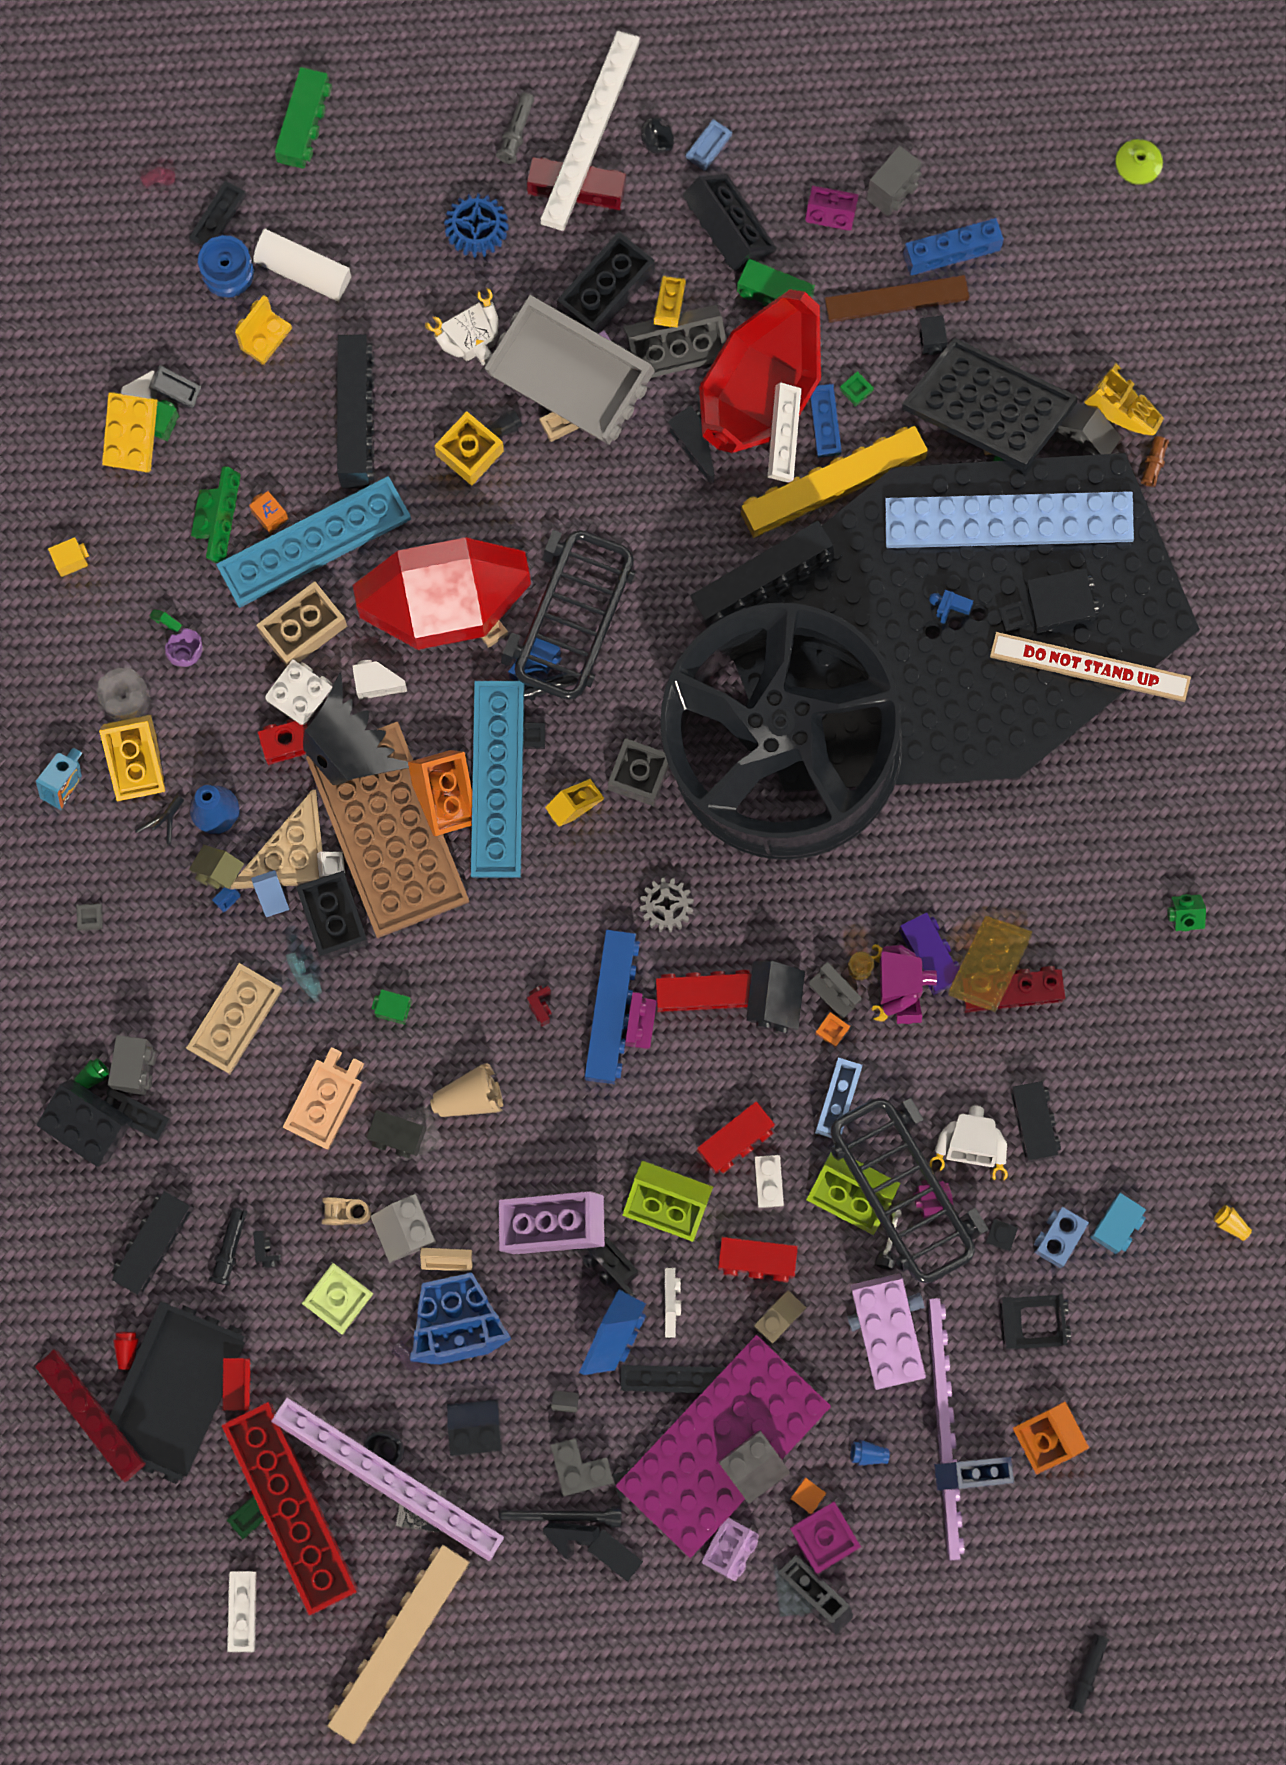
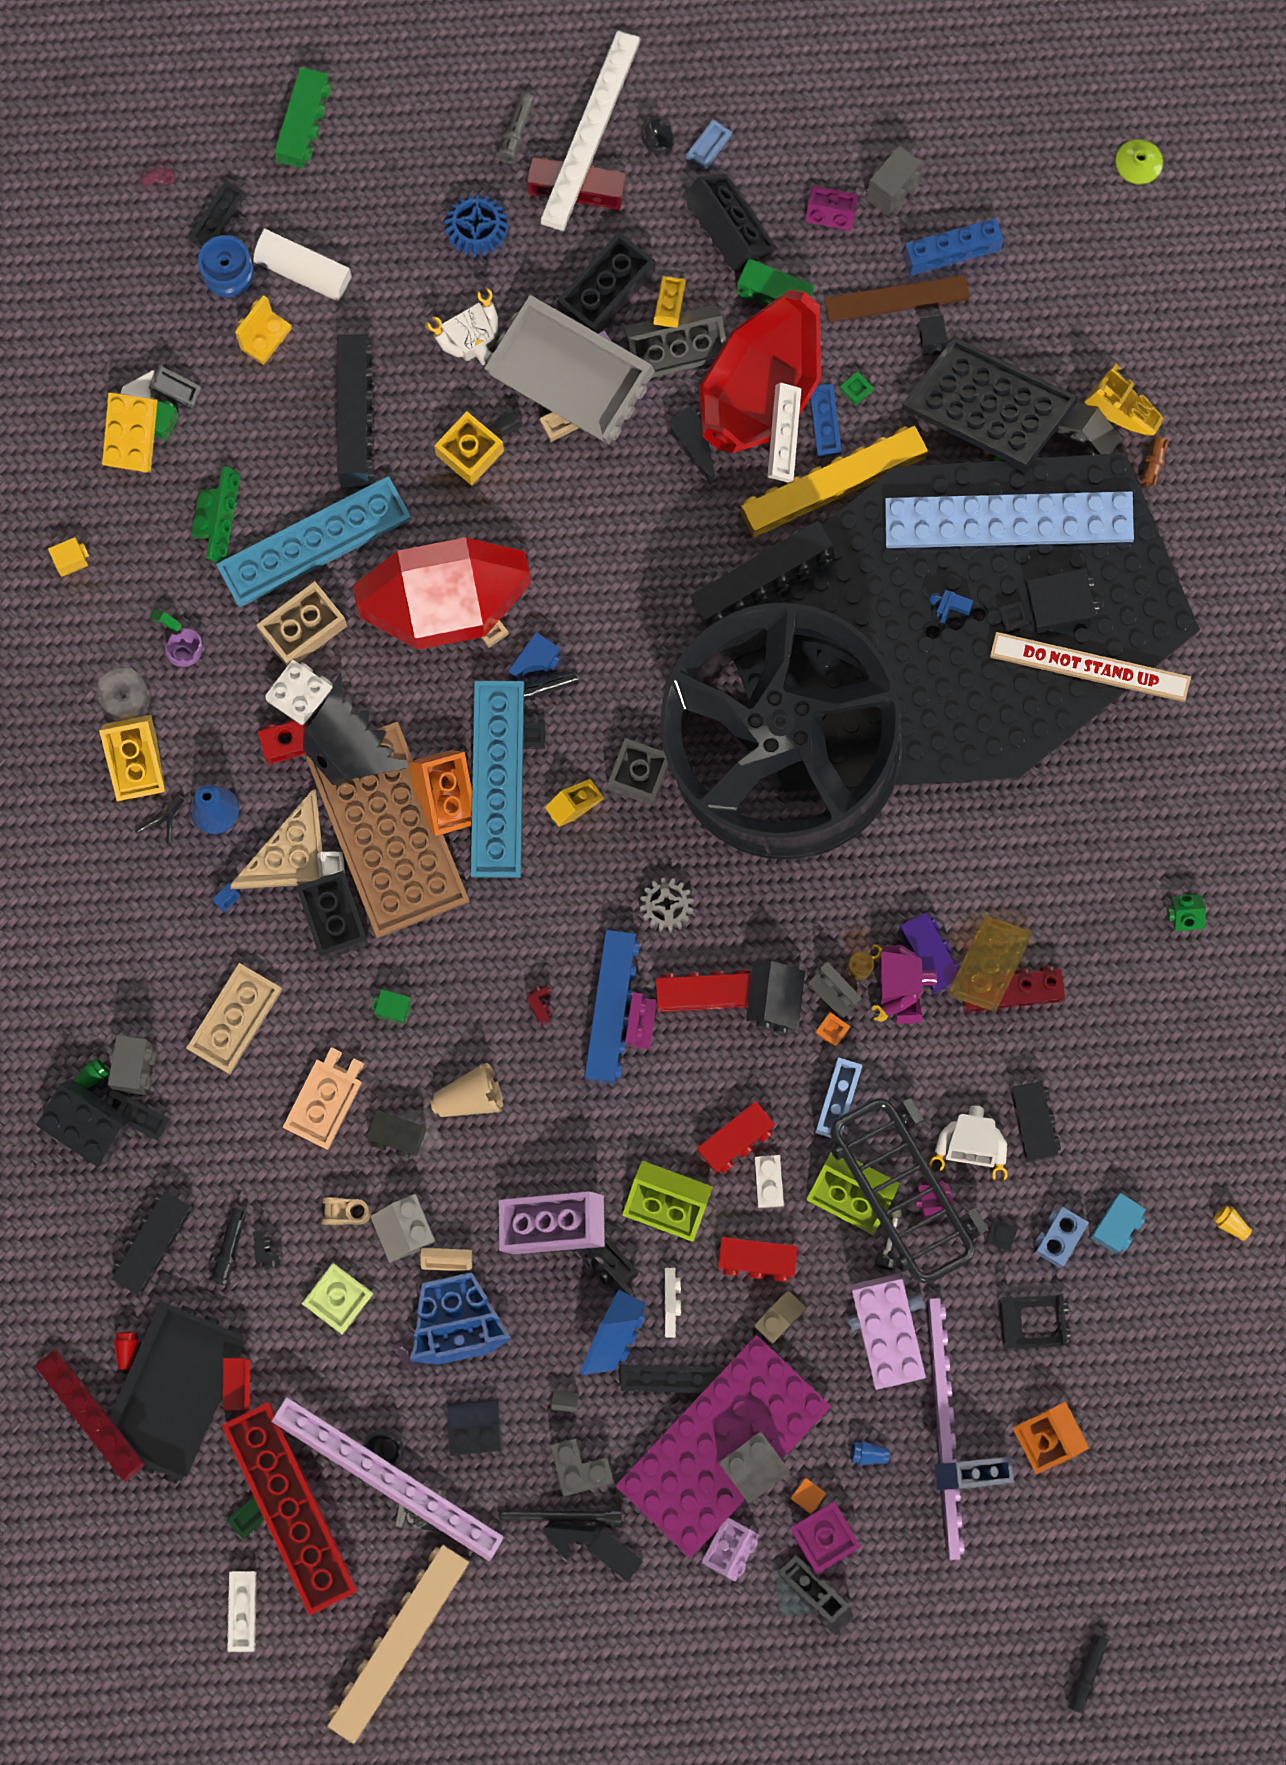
(60, 778): dark azure torso -> none
(89, 917): dark grey tile -> none
(215, 867): olive brick -> none
(268, 511): orange brick -> none
(270, 893): medium blue tile -> none
(307, 982): clear light blue slope -> none
(376, 680): white slope -> none
(522, 653): black bar -> none

